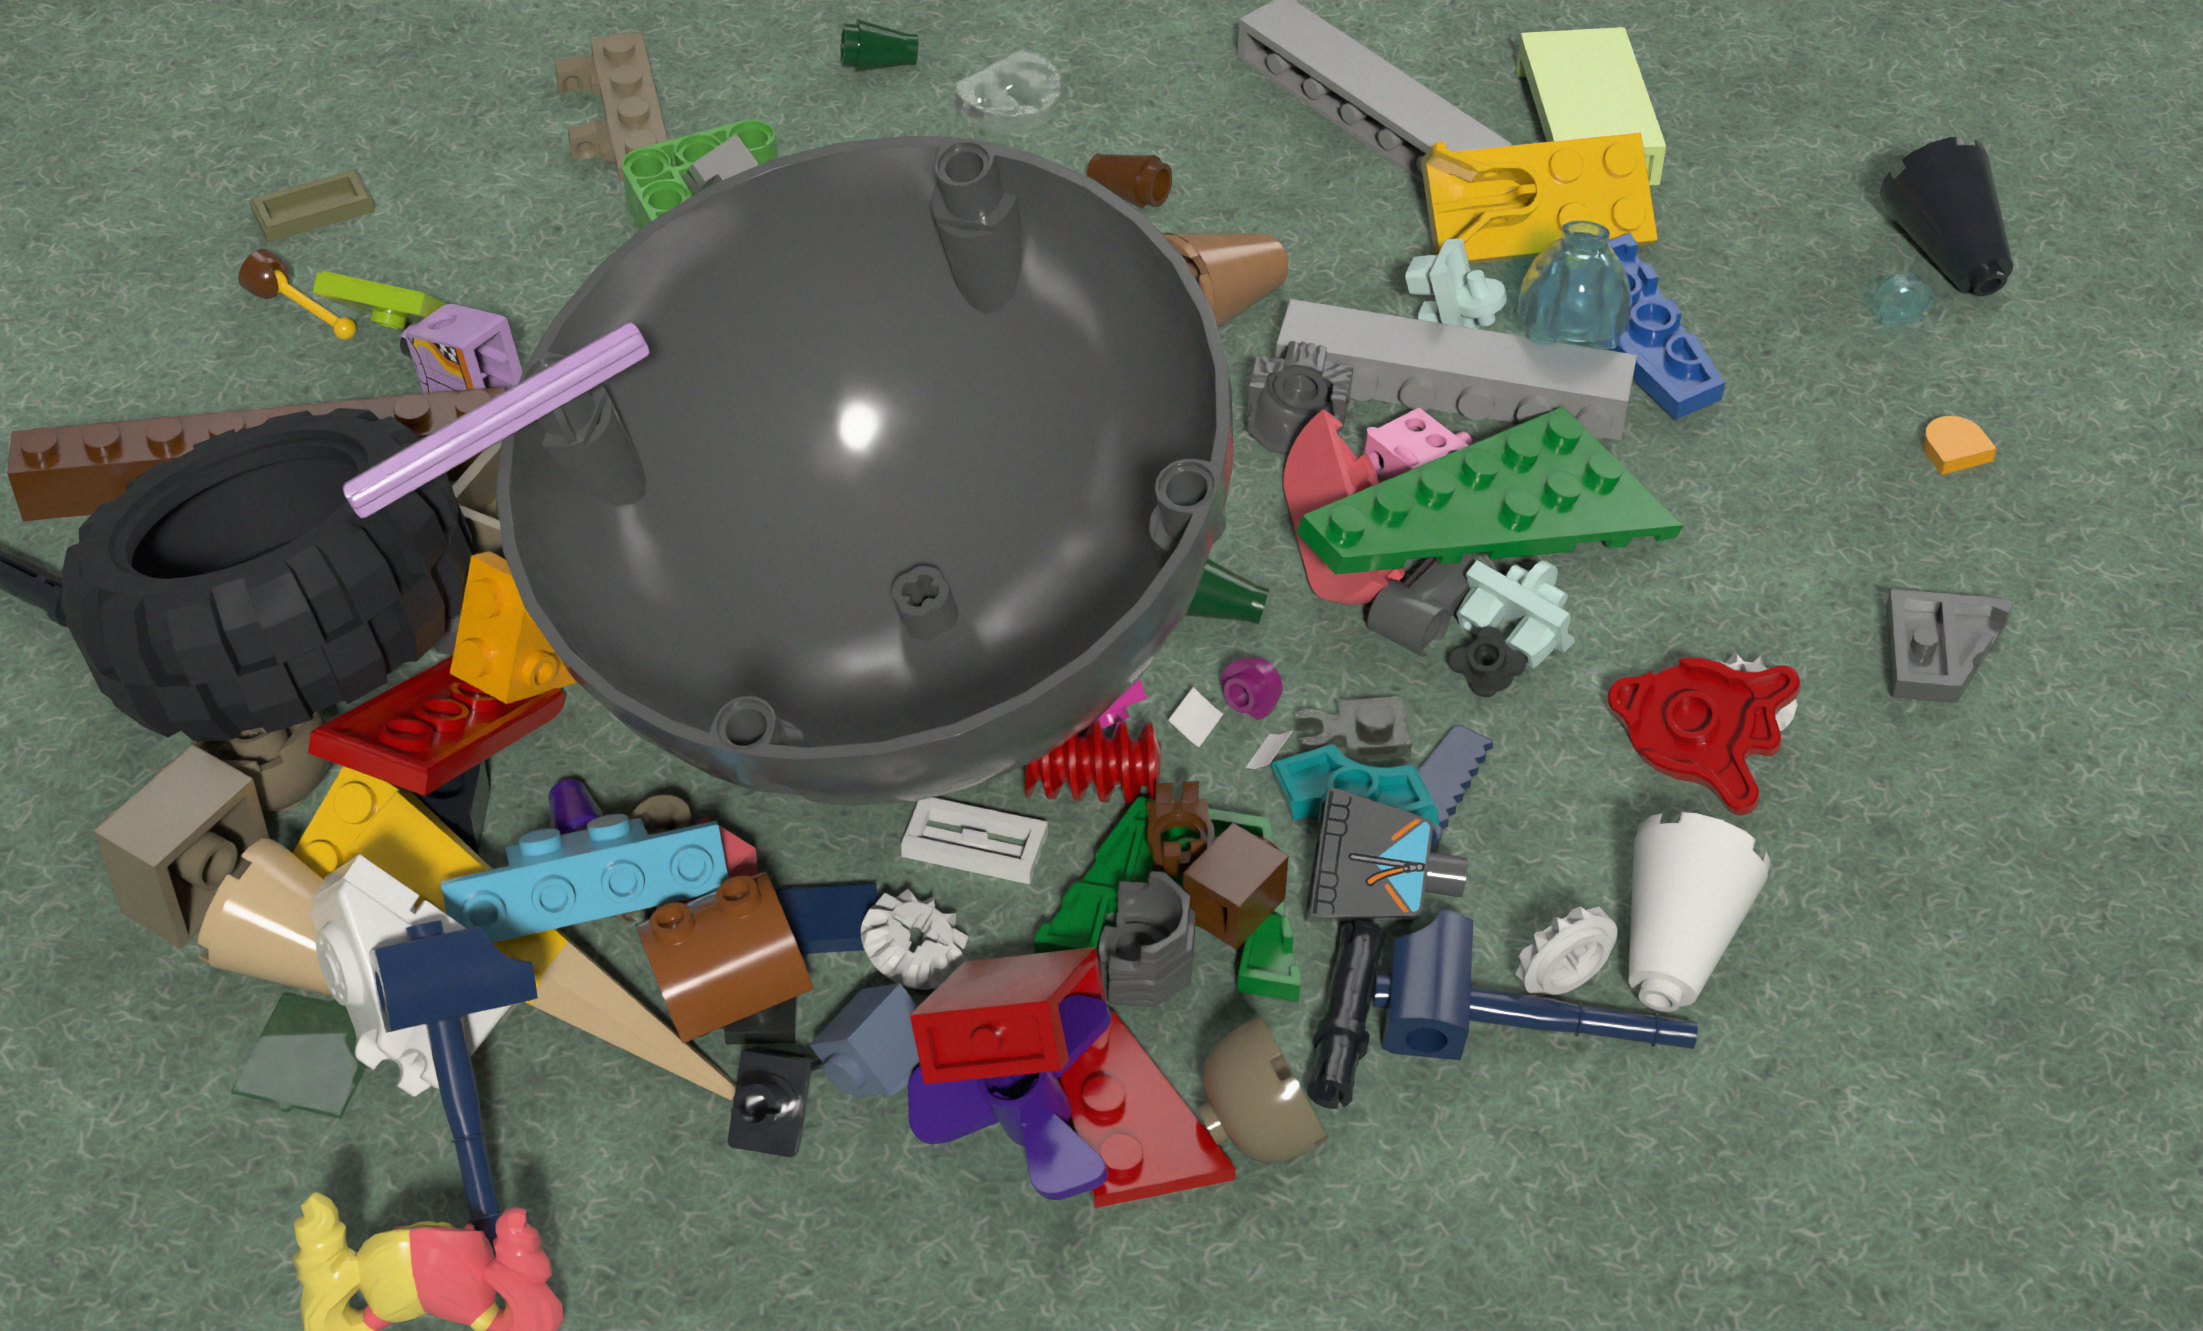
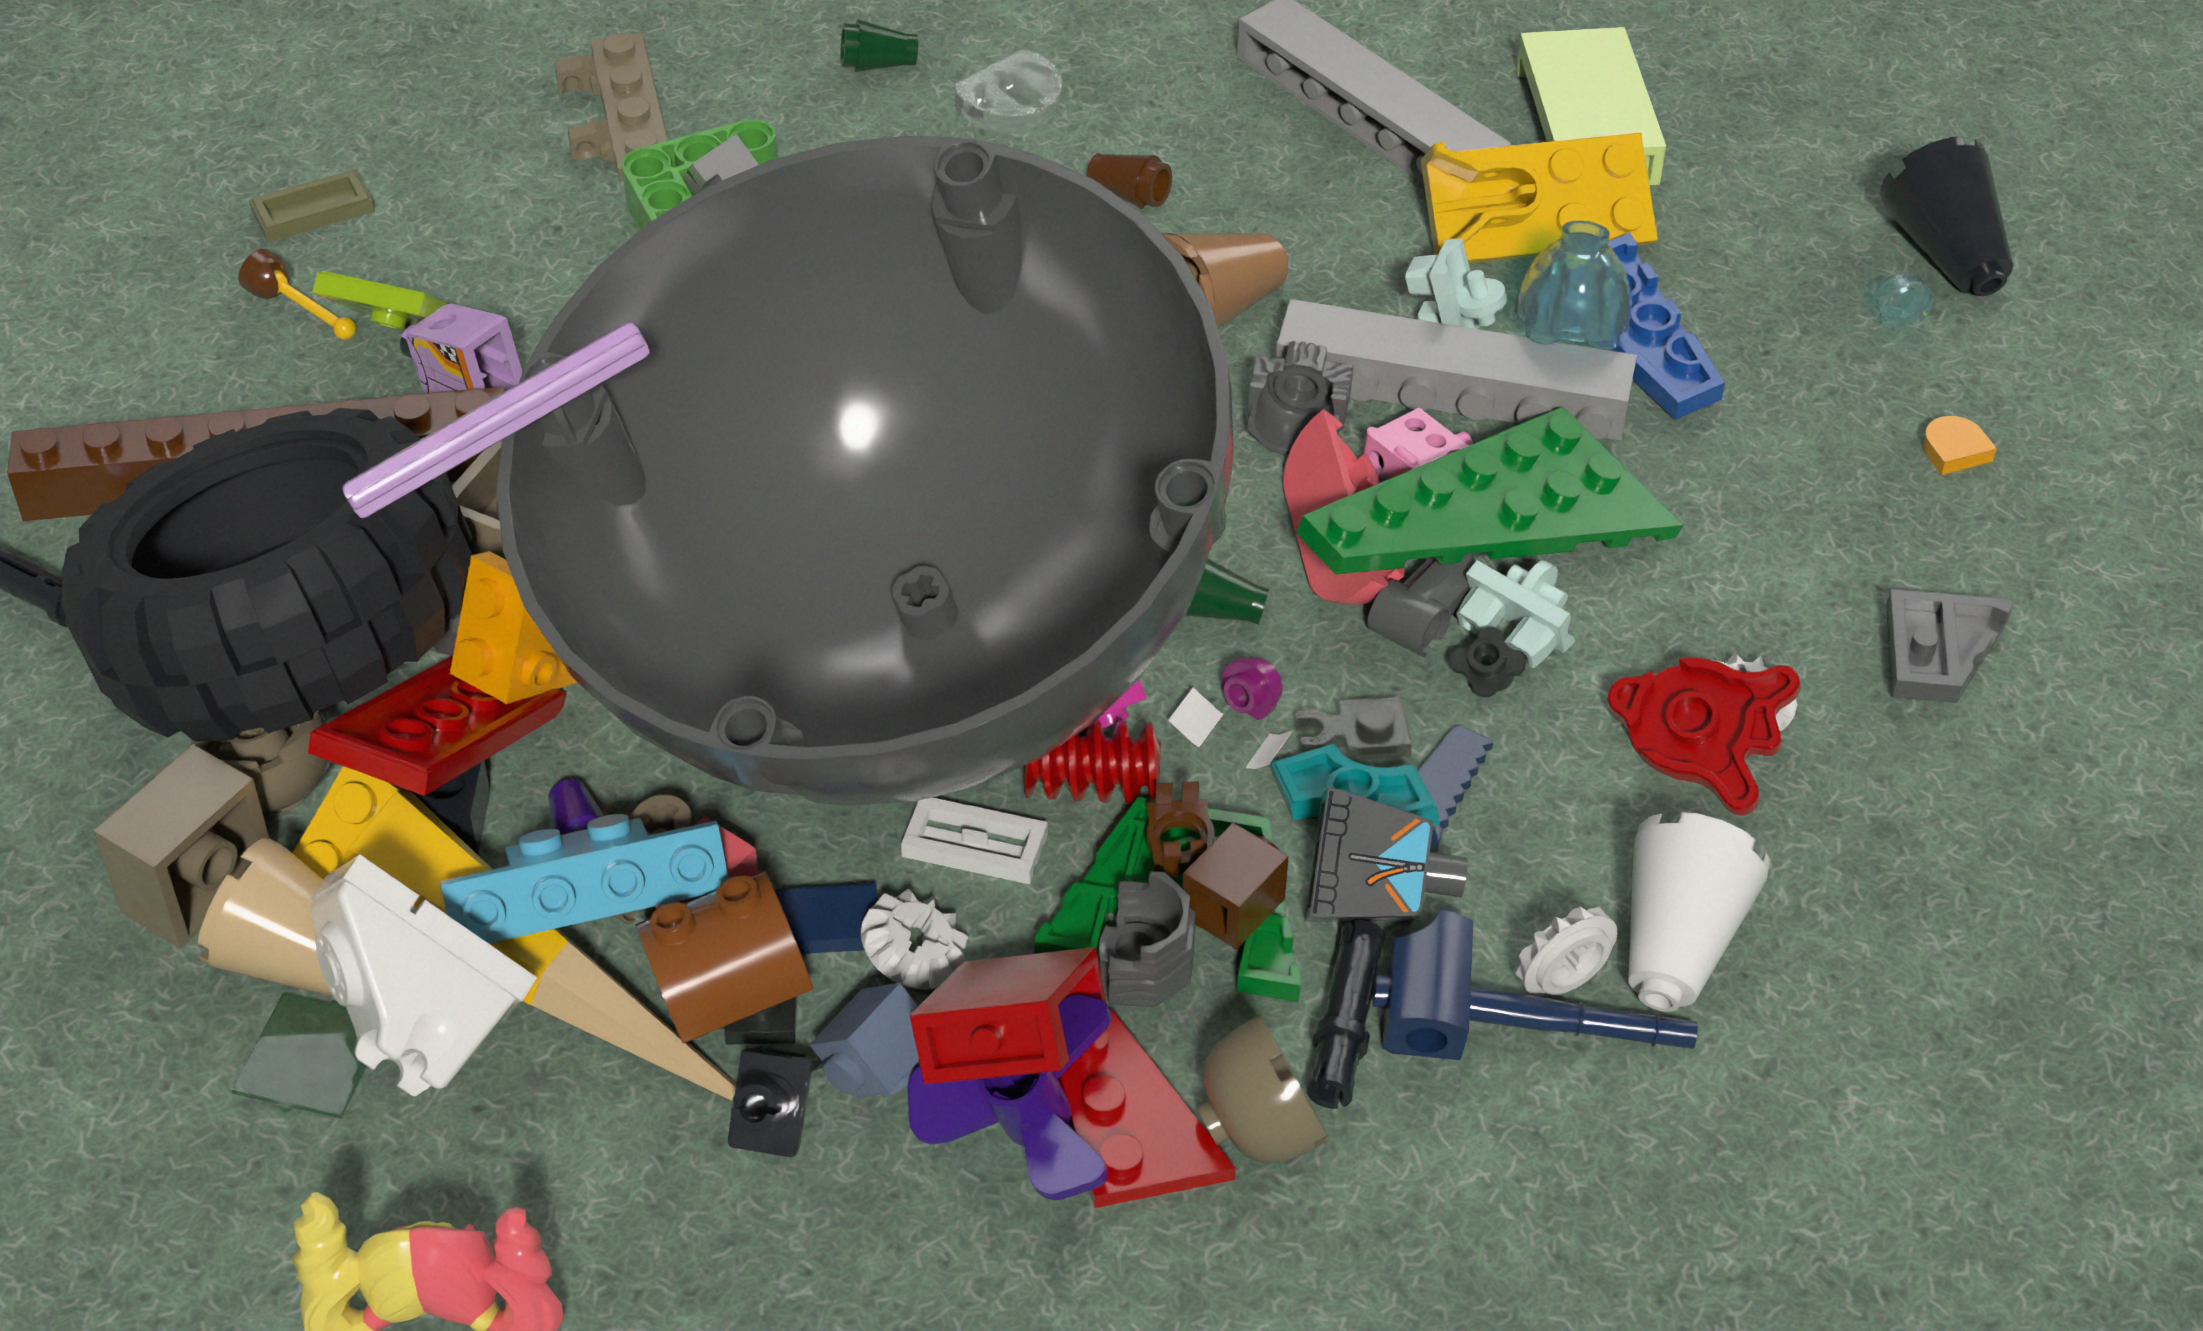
(435, 984): dark blue piece -> none

